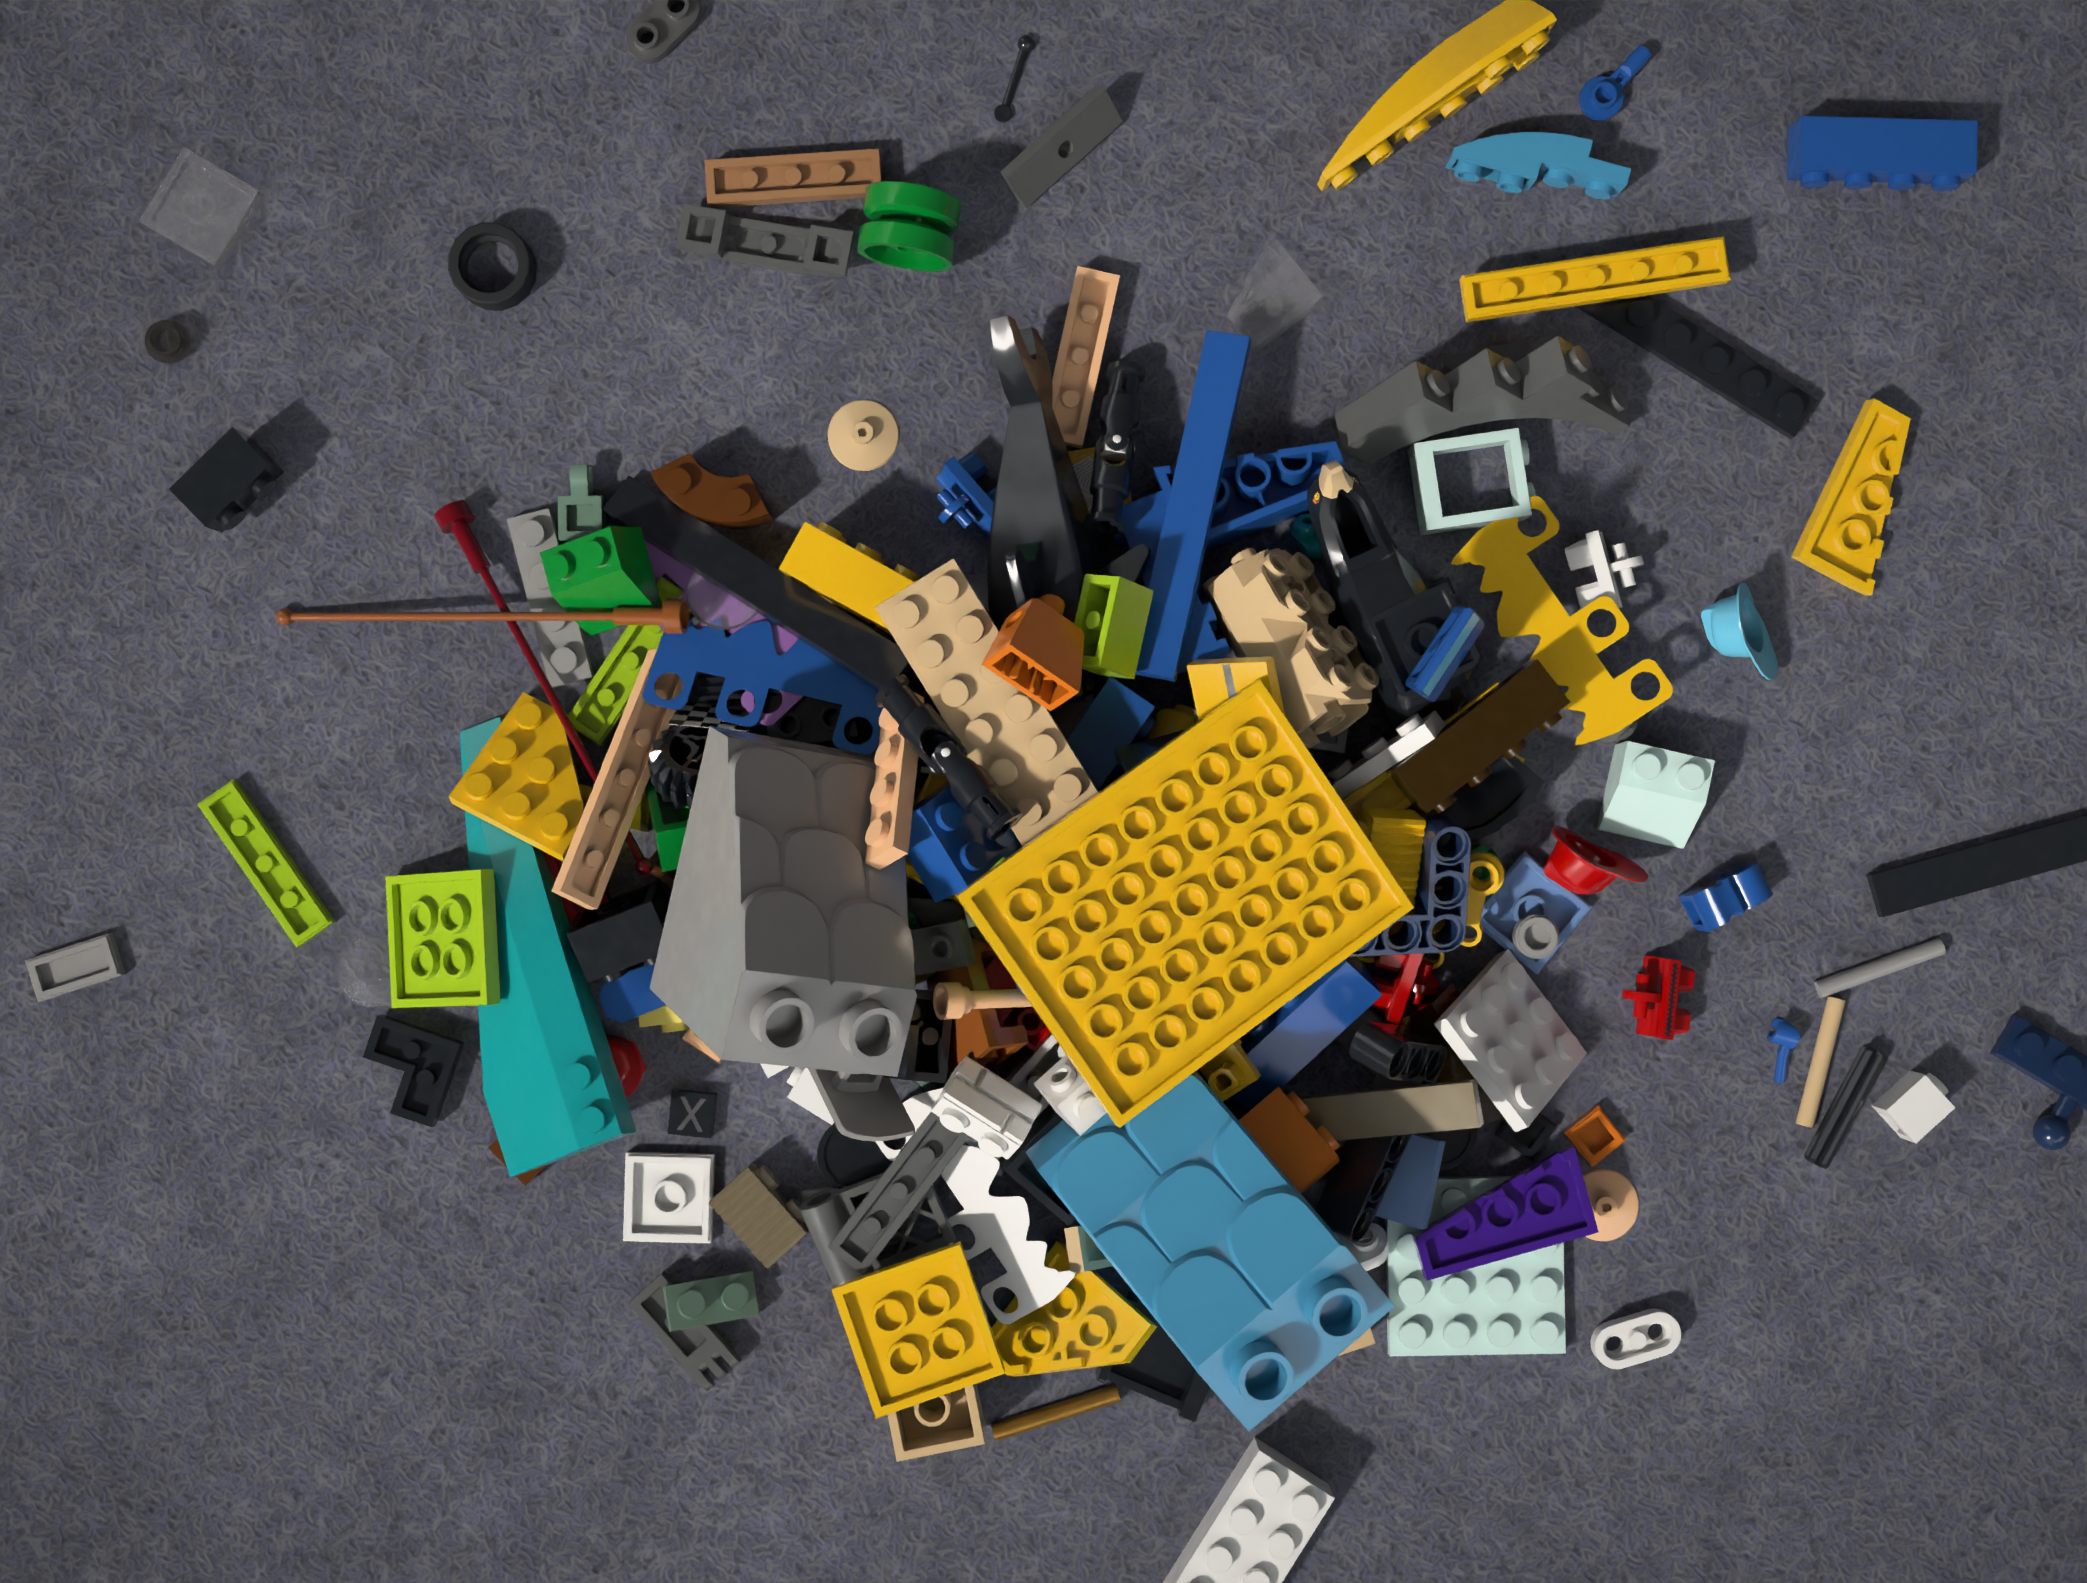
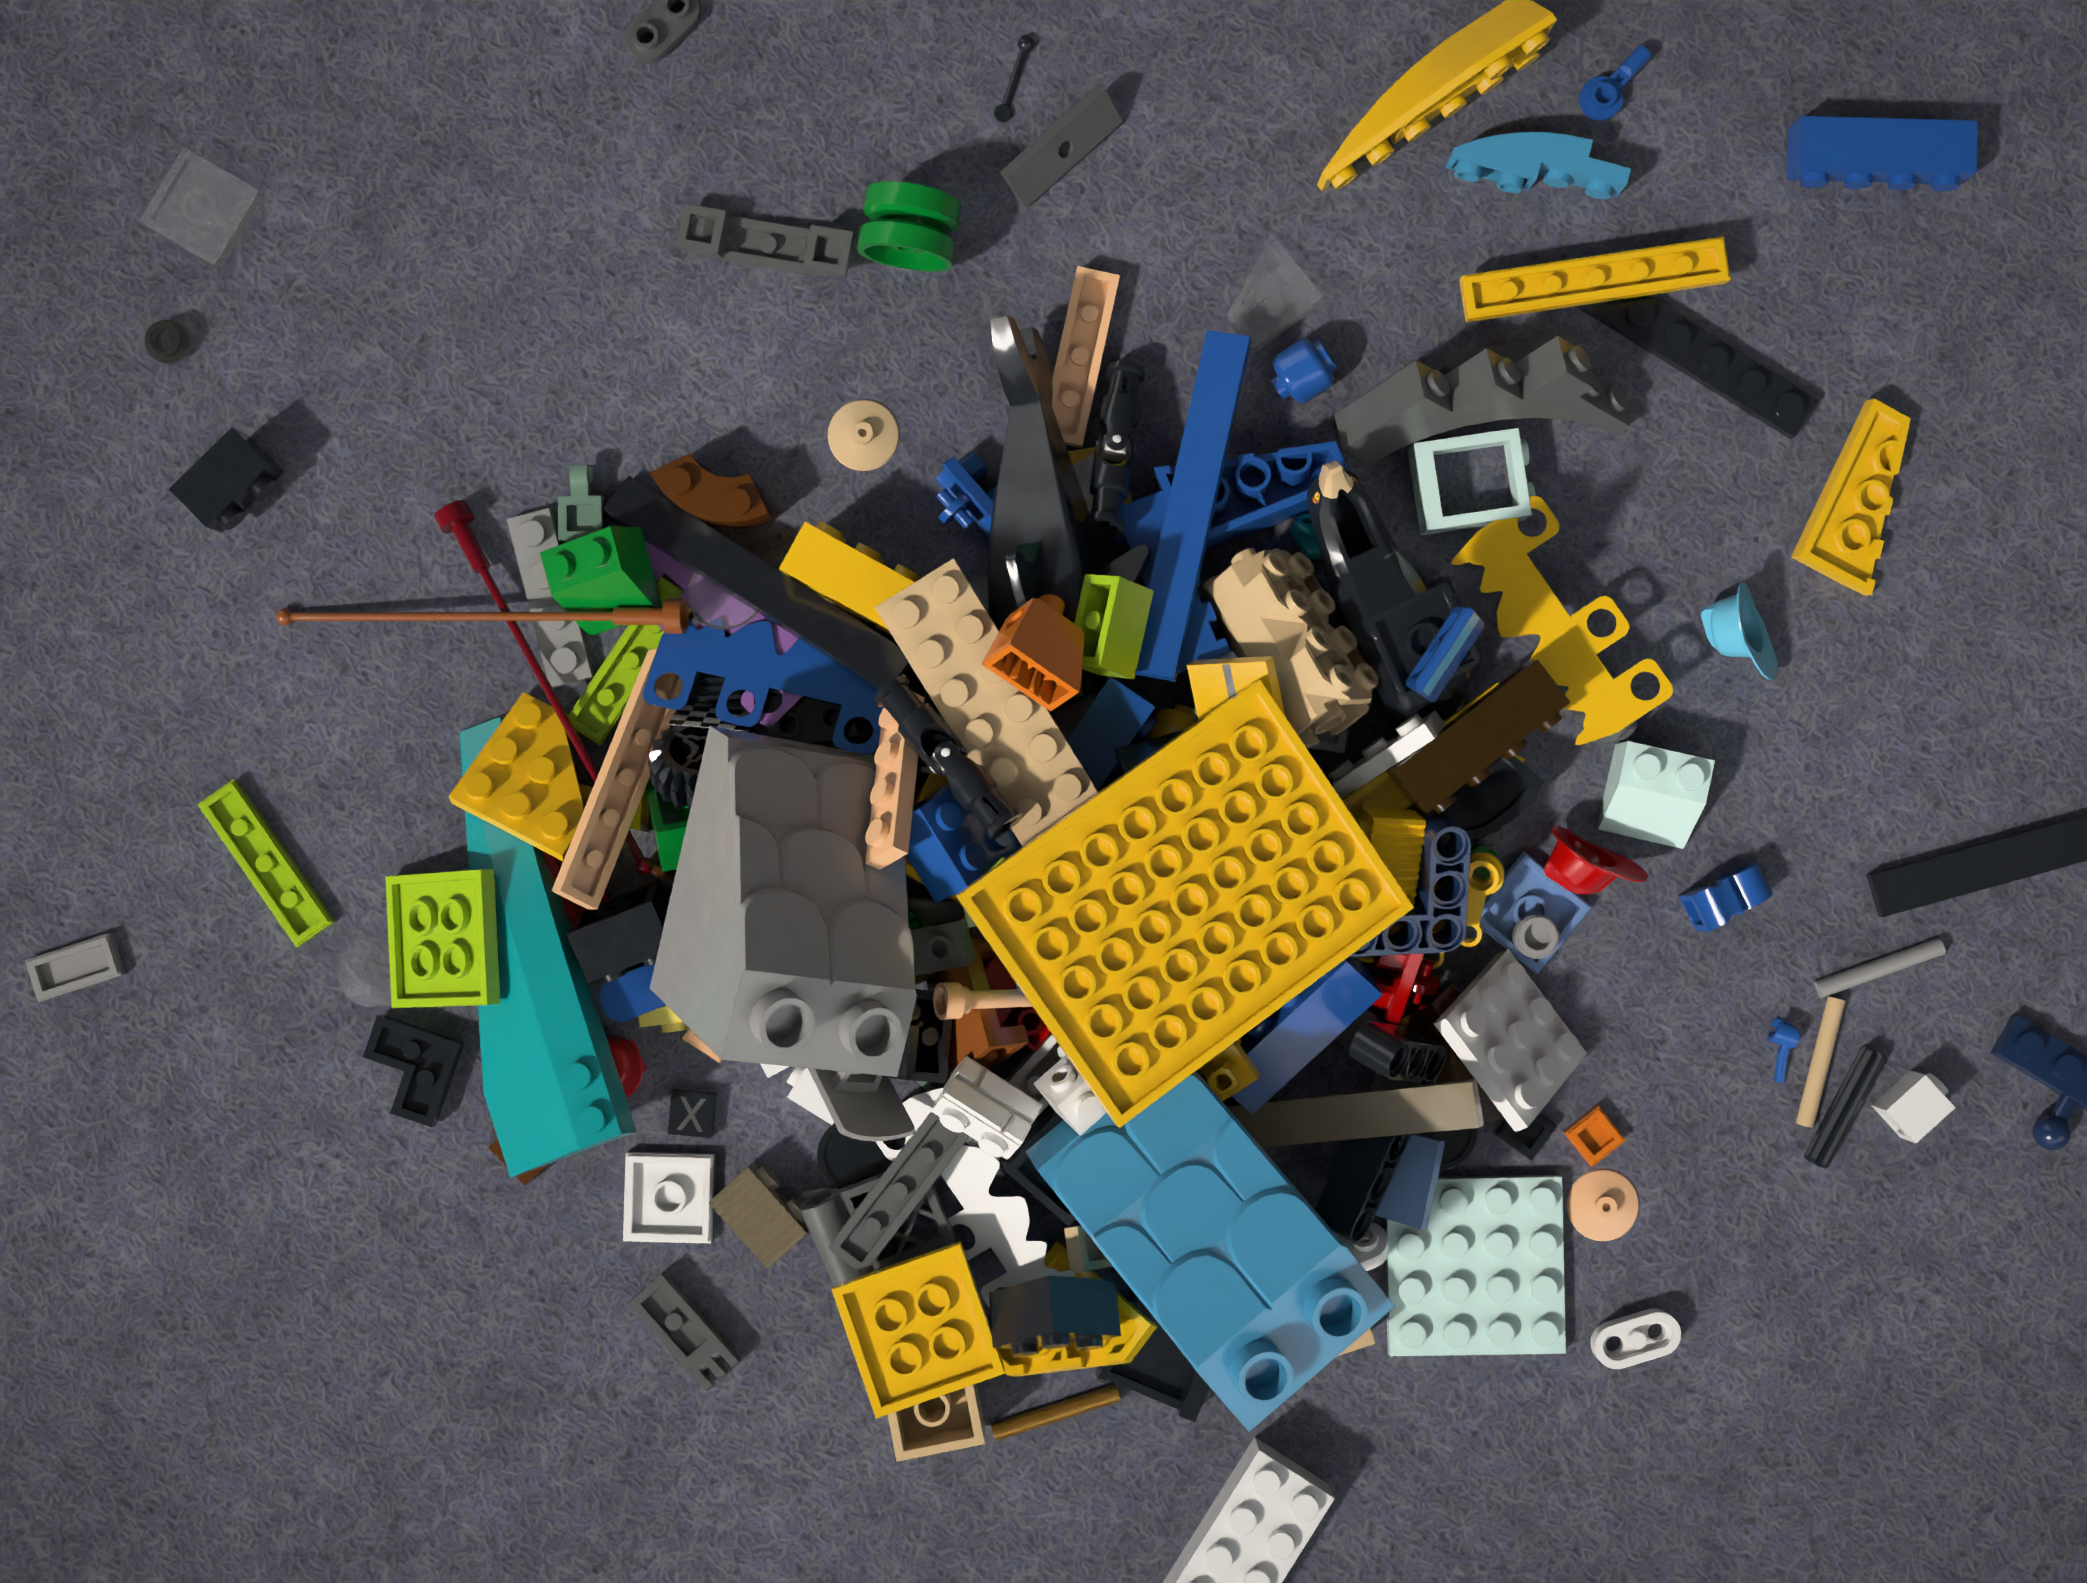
(468, 242): black tyre -> none
(710, 1301): sand green plate -> none
(791, 178): medium nougat plate -> none
(1054, 1314): none -> black brick
(1290, 1139): orange brick -> none
(1303, 370): none -> blue head
(1516, 1217): dark purple wing -> none
(1594, 552): white hips -> none
(1657, 997): red hips -> none

